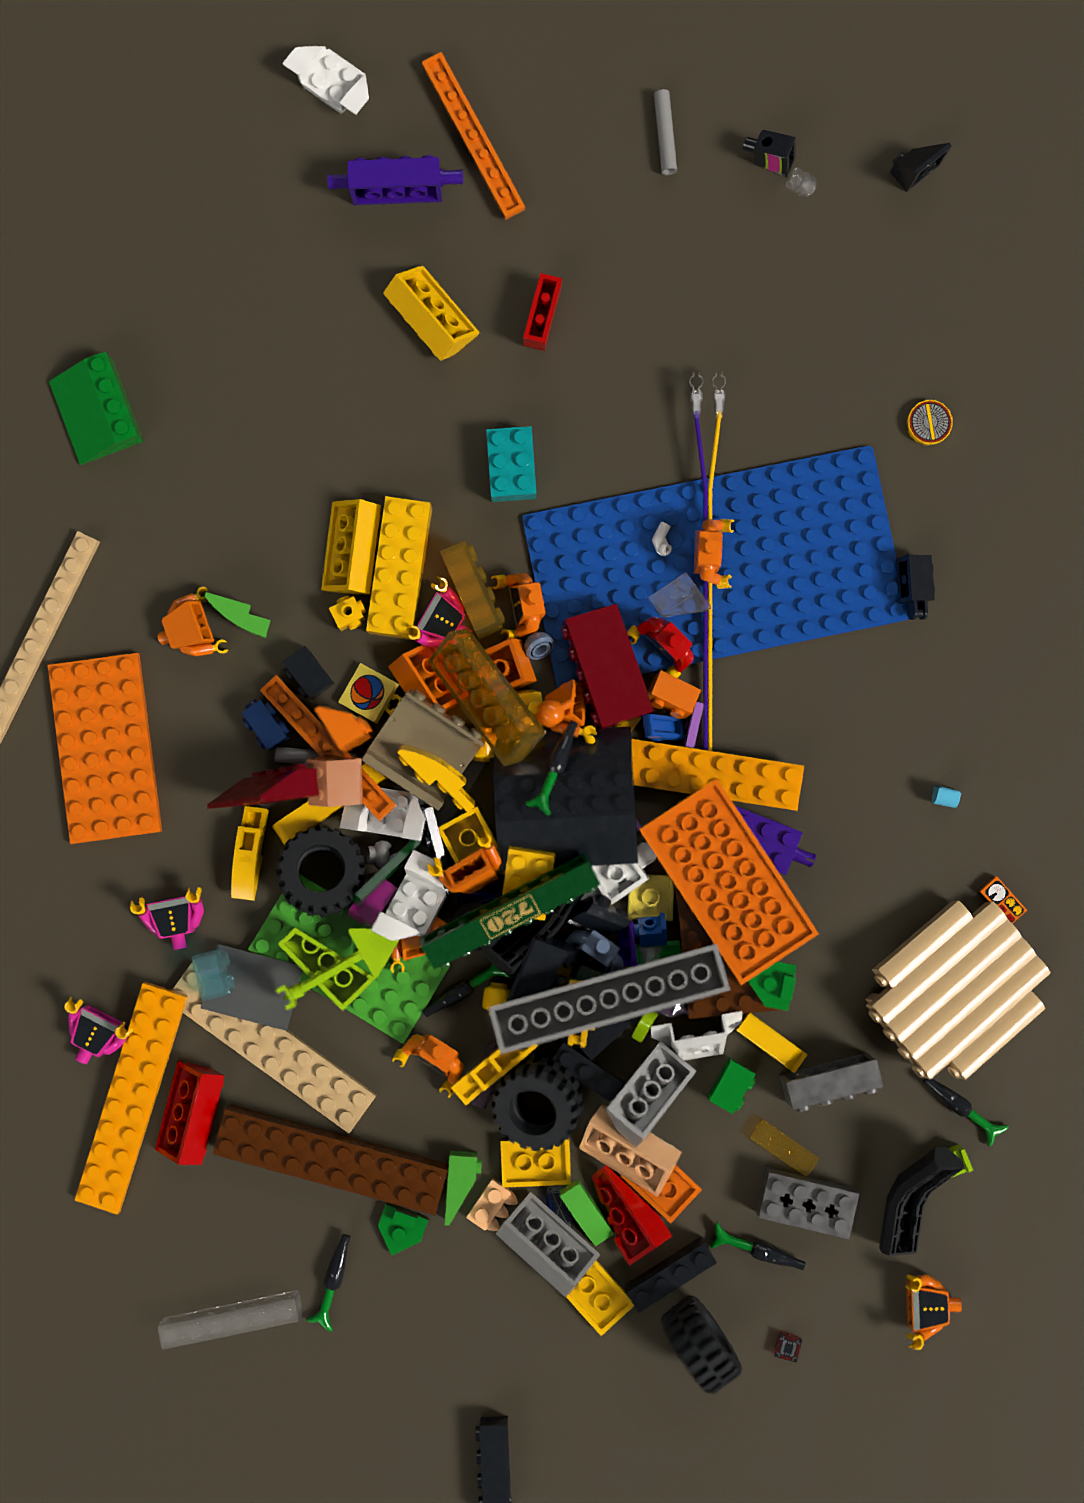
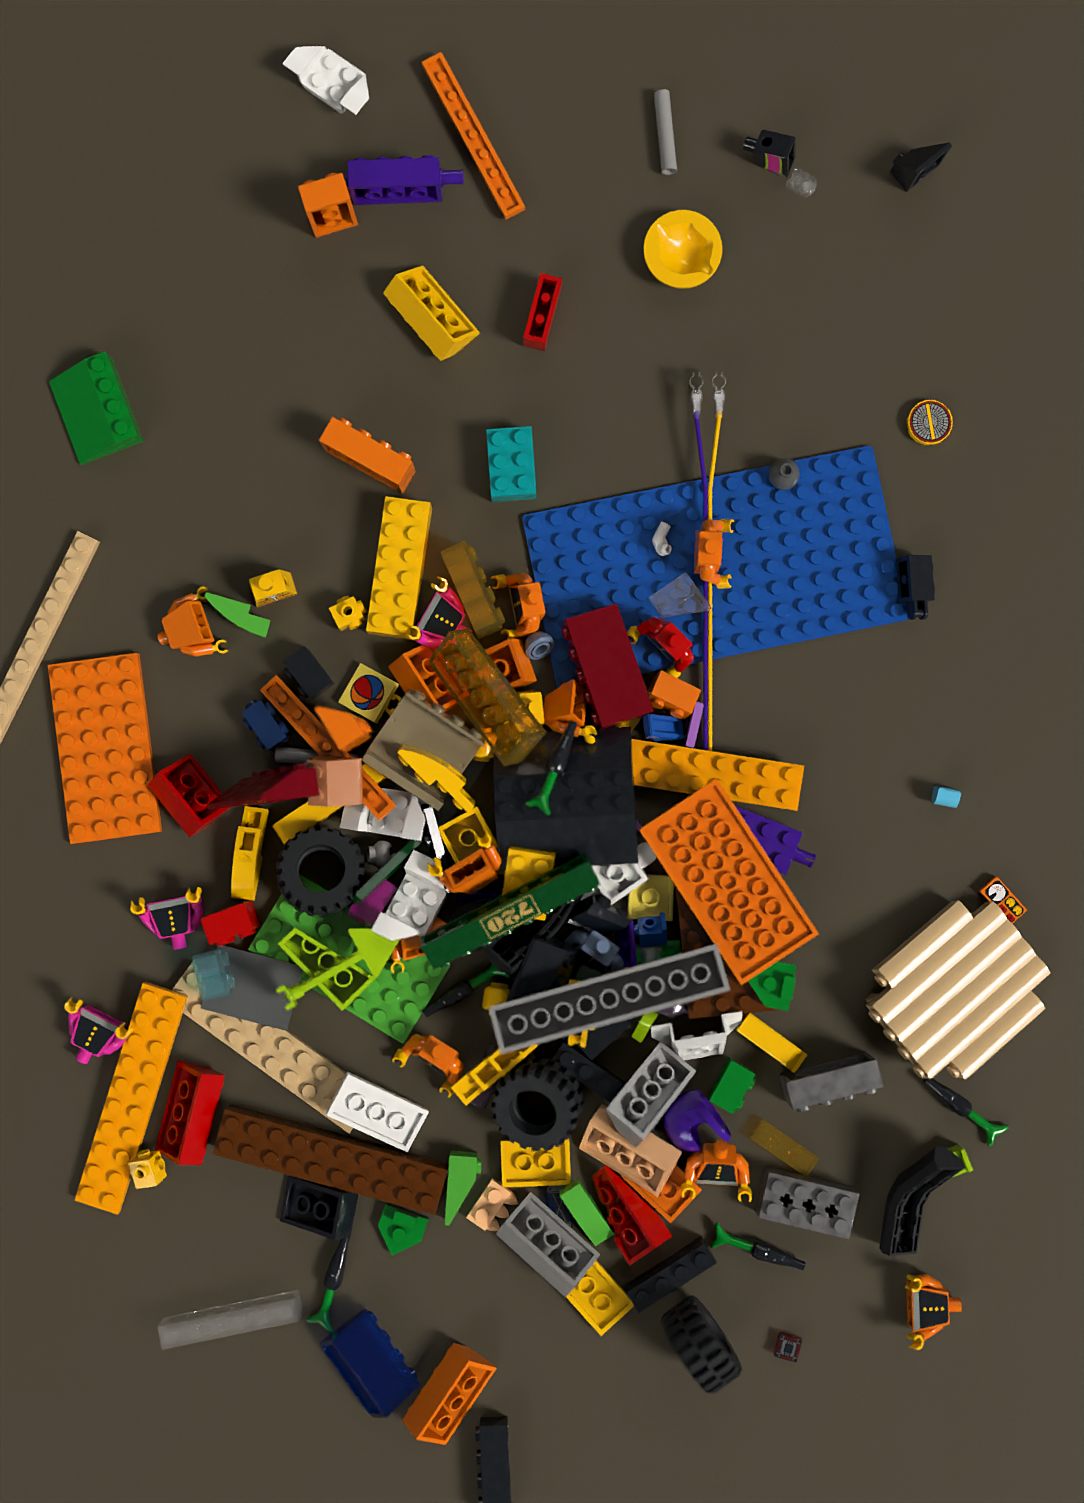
(147, 1169): none -> yellow brick
(185, 794): none -> red slope
(234, 921): none -> red brick
(272, 587): none -> yellow torso
(318, 1208): none -> black slope
(328, 204): none -> orange brick
(351, 547): yellow slope -> none
(368, 455): none -> orange brick
(370, 1364): none -> clear blue windscreen
(377, 1112): none -> white plate
(448, 1395): none -> orange slope
(552, 712): orange piece -> none
(682, 249): none -> yellow piece
(686, 1115): none -> dark purple piece
(717, 1165): none -> orange torso
(784, 474): none -> dark grey brick

